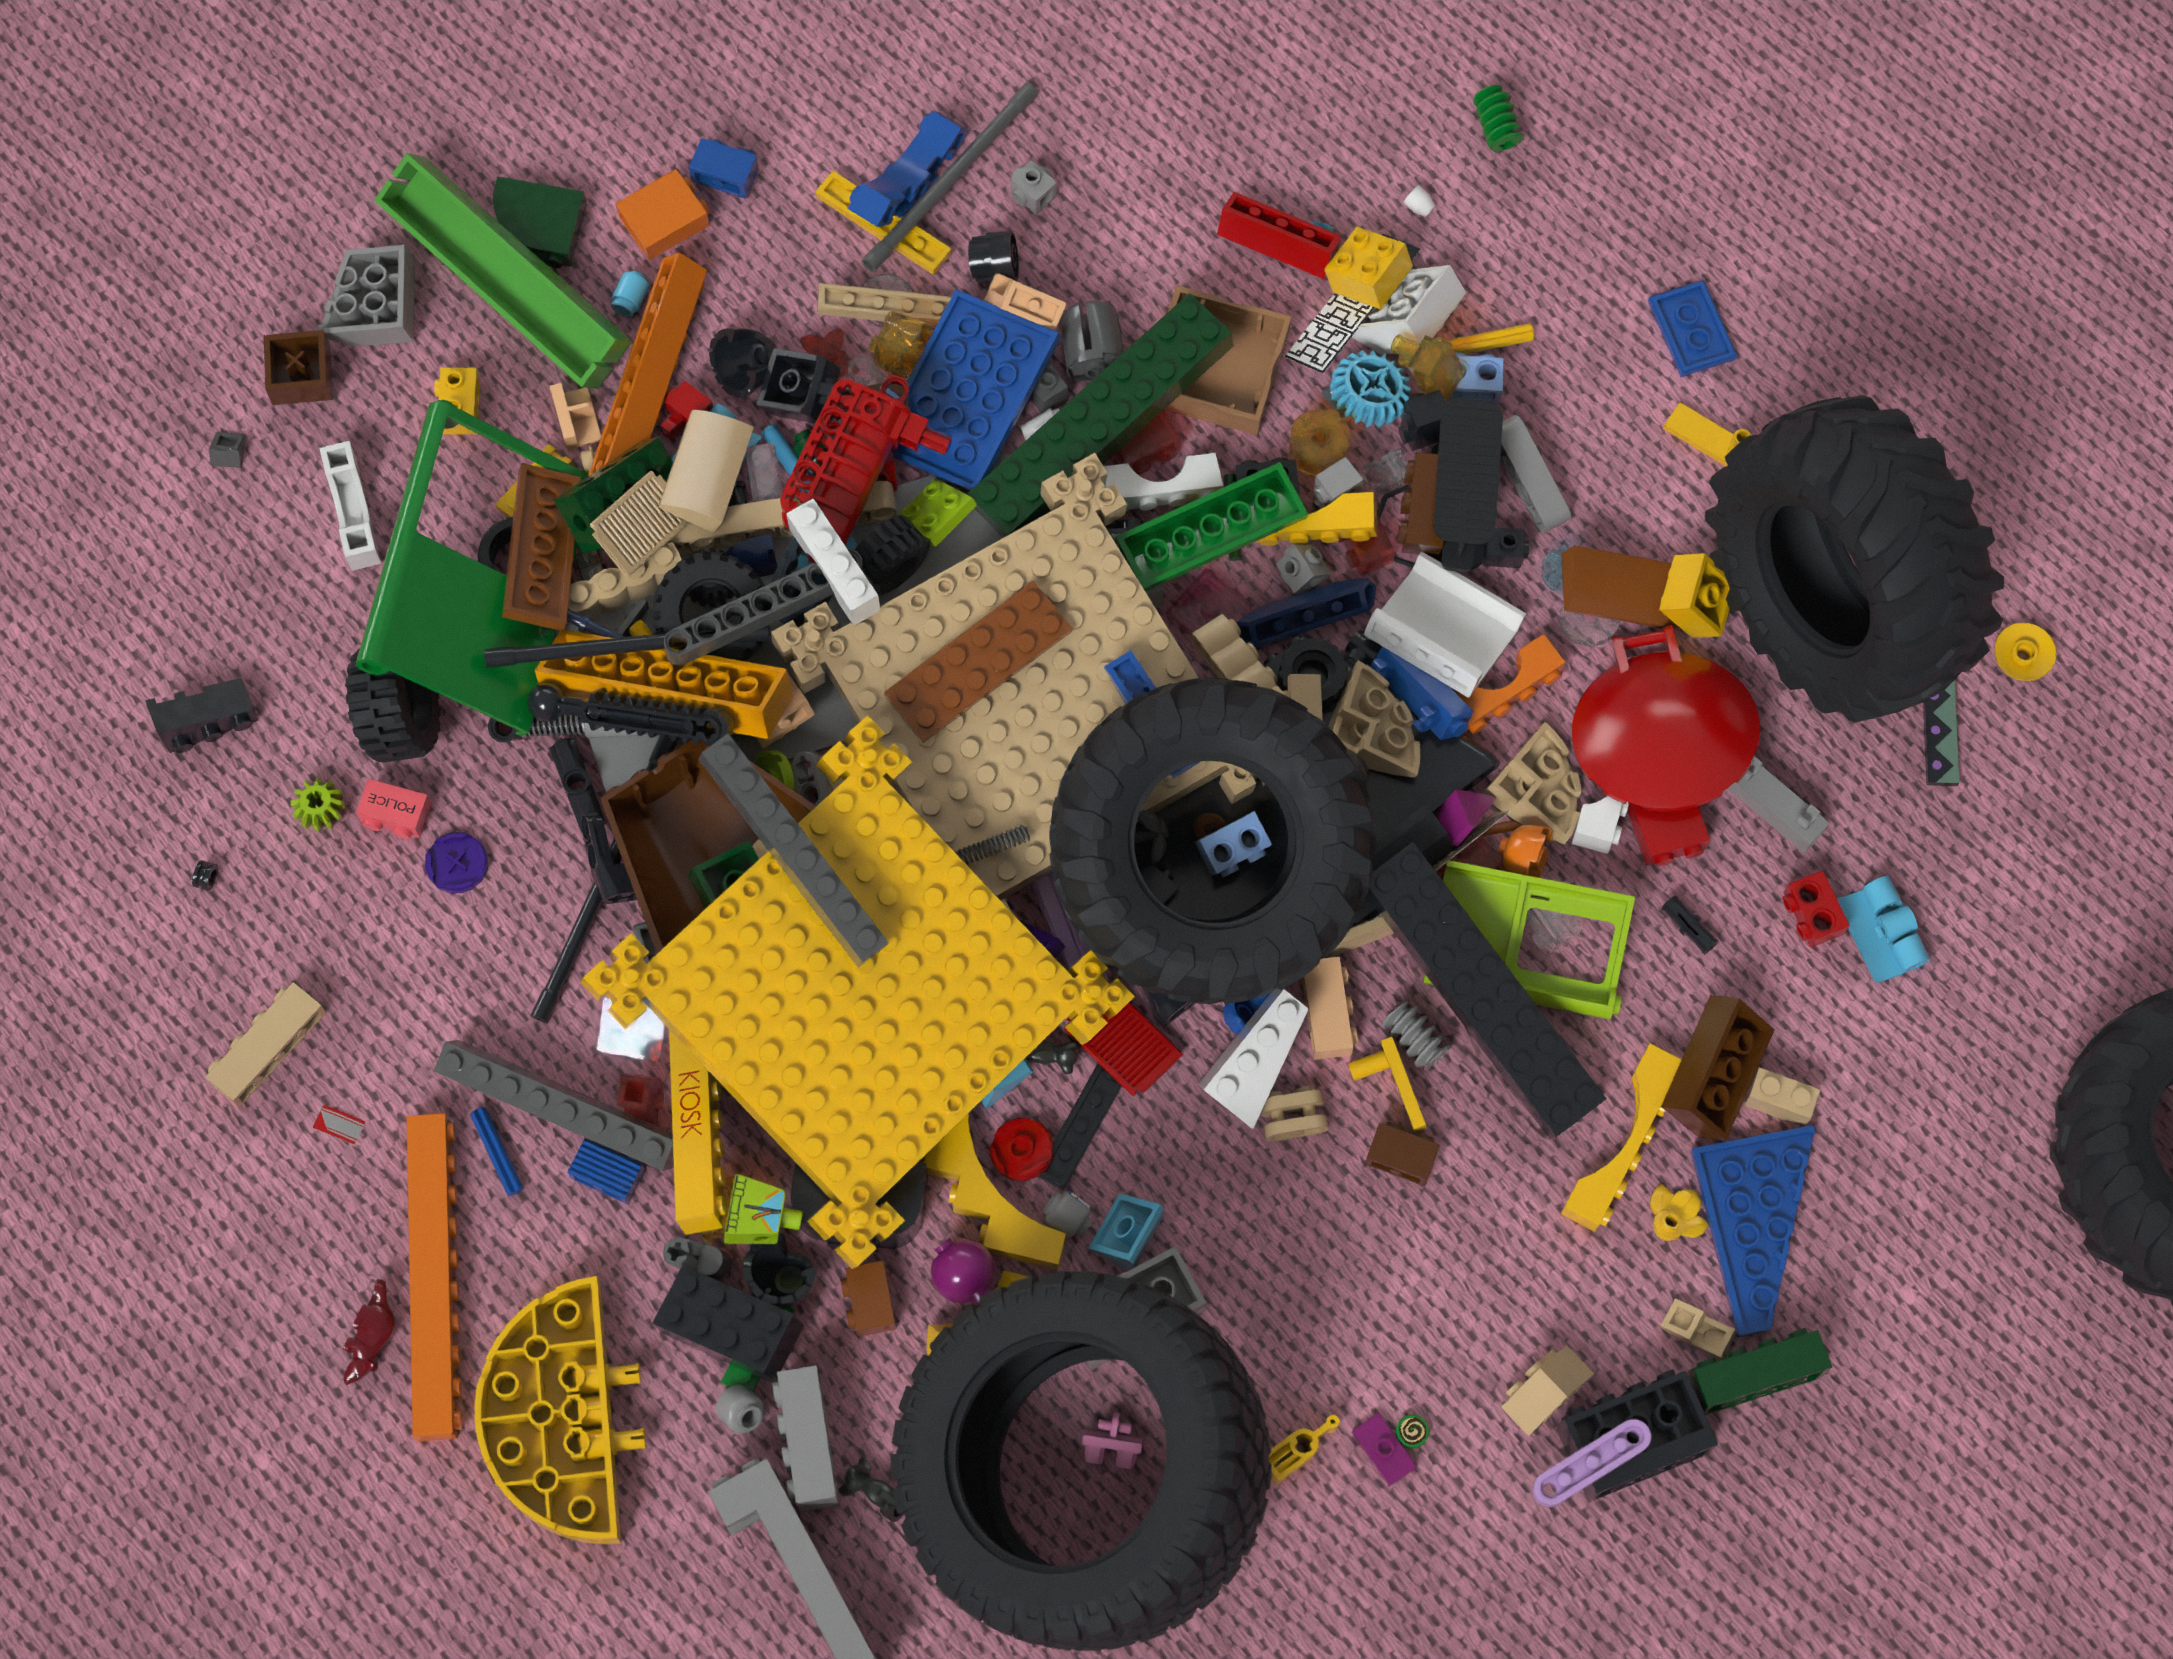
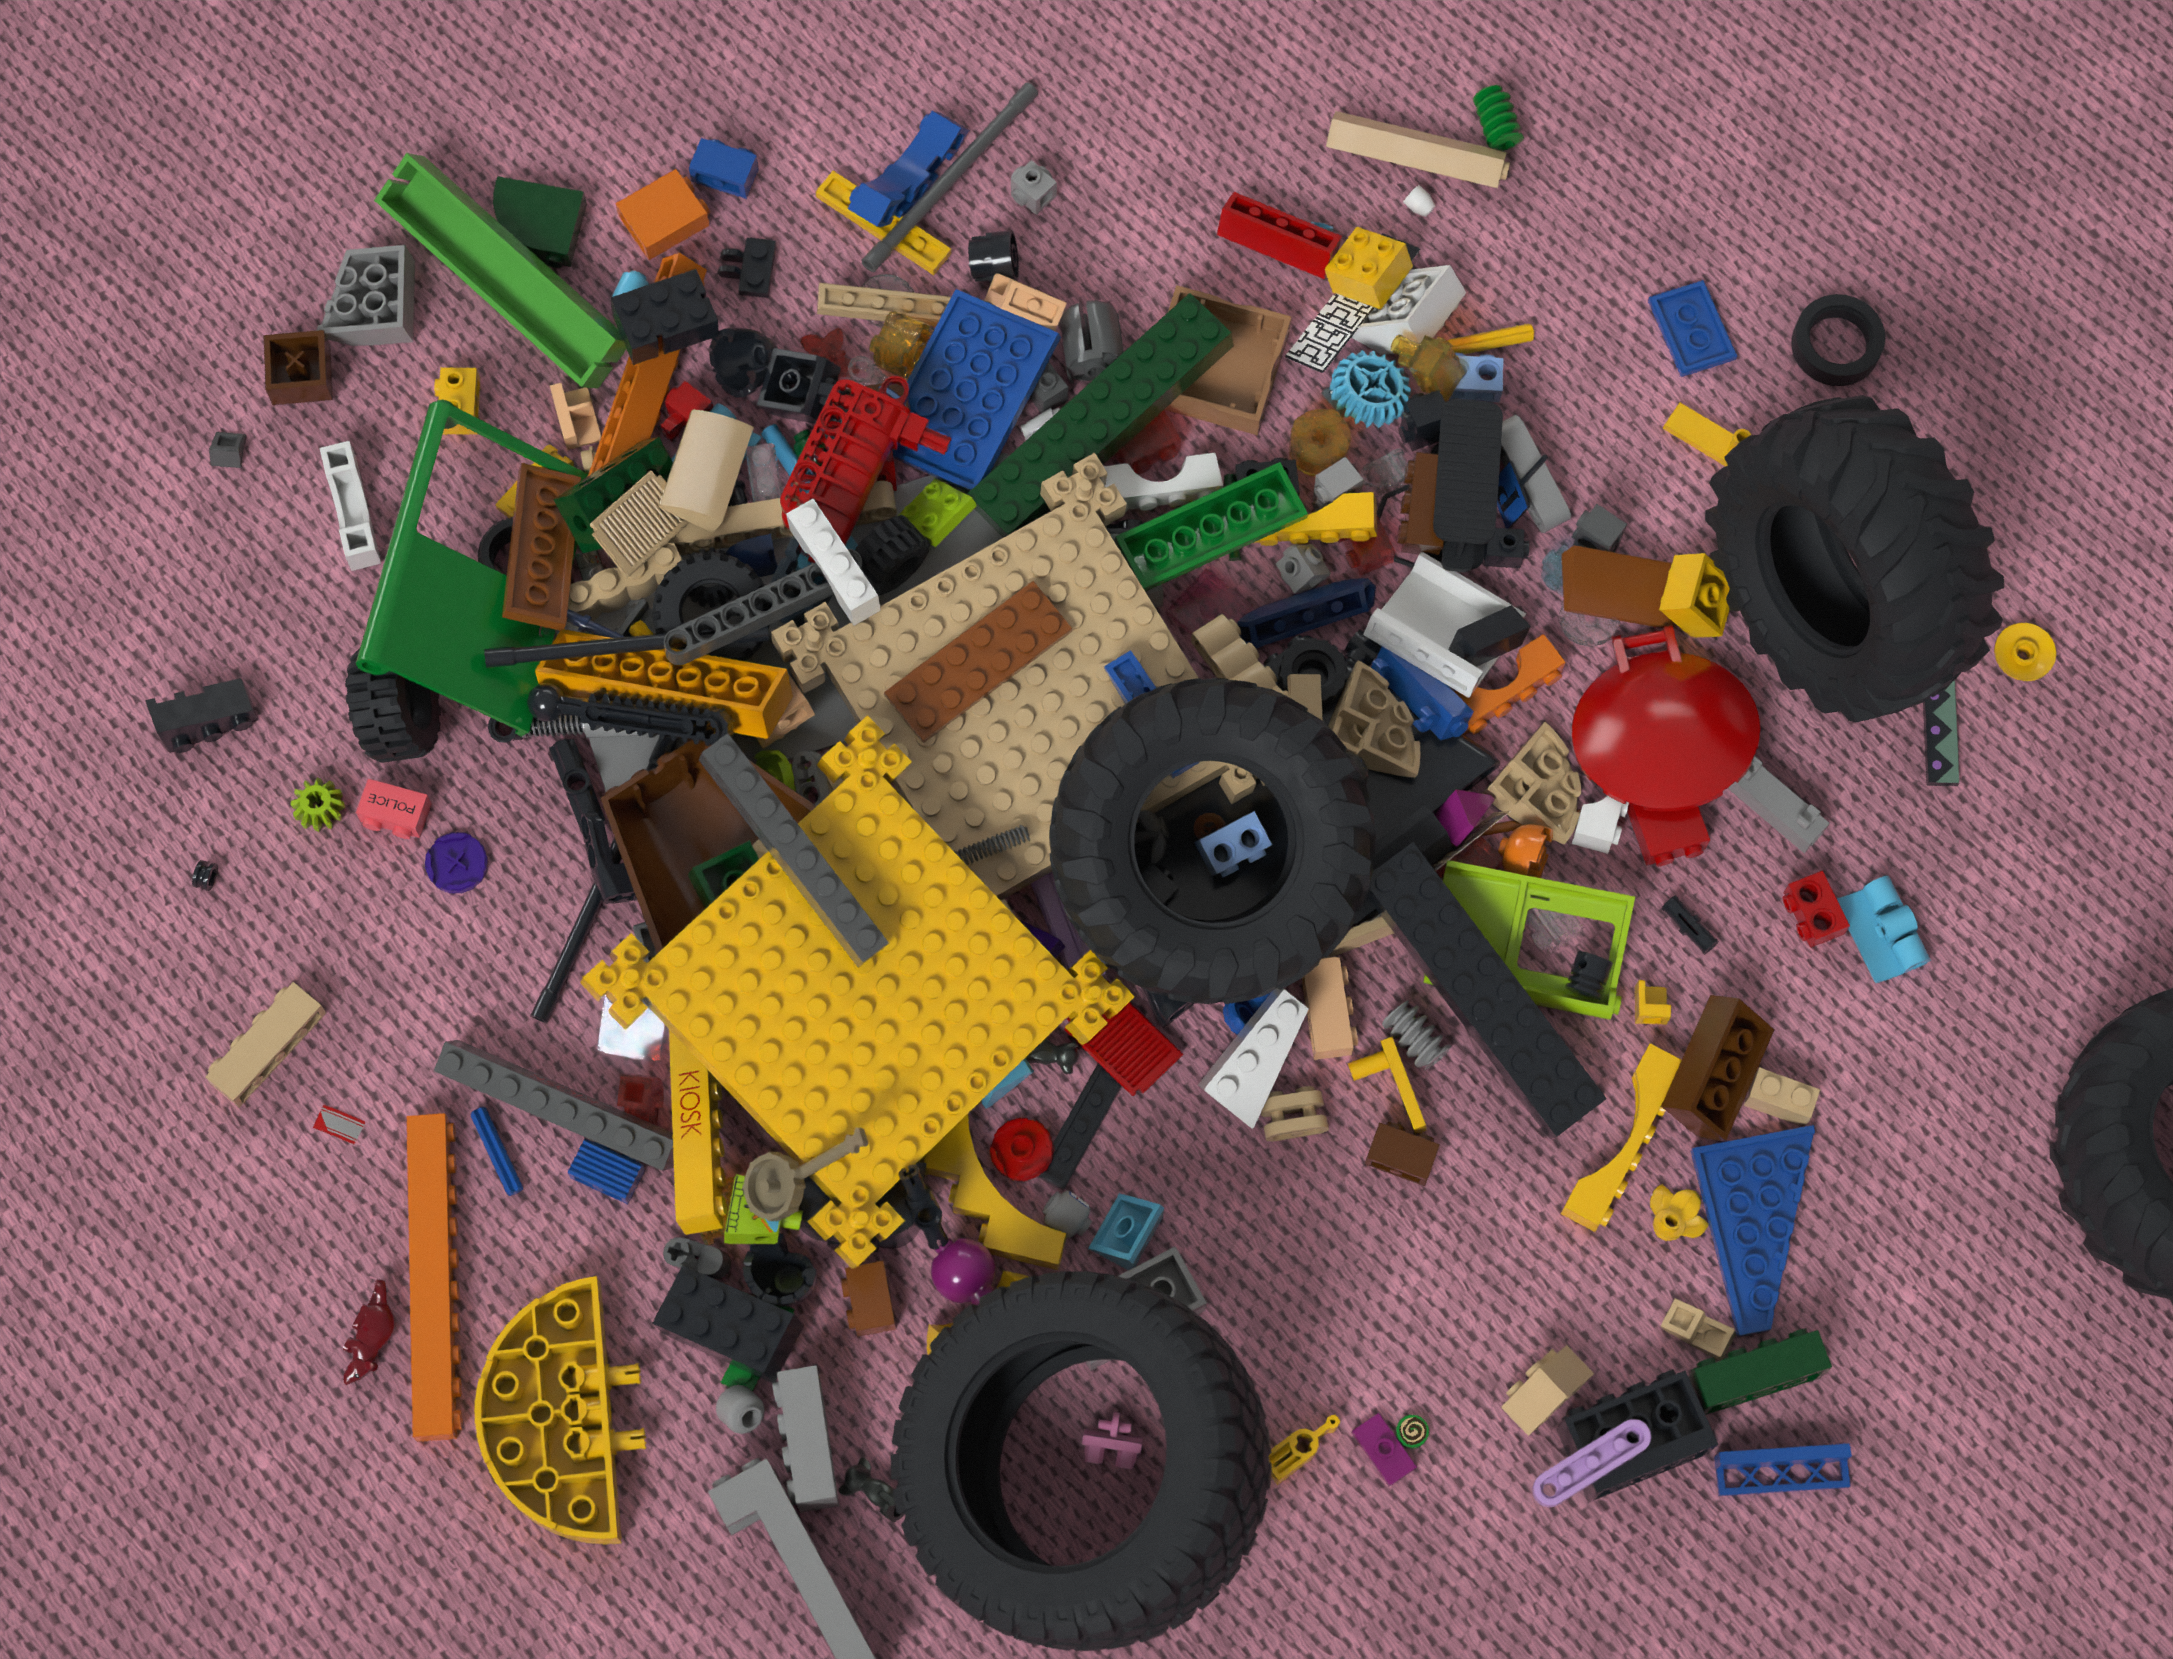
(668, 309): none -> black piece
(756, 266): none -> black hinge
(776, 1181): none -> dark tan piece
(923, 1207): none -> black pin
(1417, 149): none -> tan brick
(1490, 636): none -> black brick
(1511, 495): none -> piece
(1589, 975): none -> black piece
(1599, 530): none -> dark grey brick
(1651, 1004): none -> yellow panel
(1780, 1457): none -> blue fence
(1849, 309): none -> black tyre

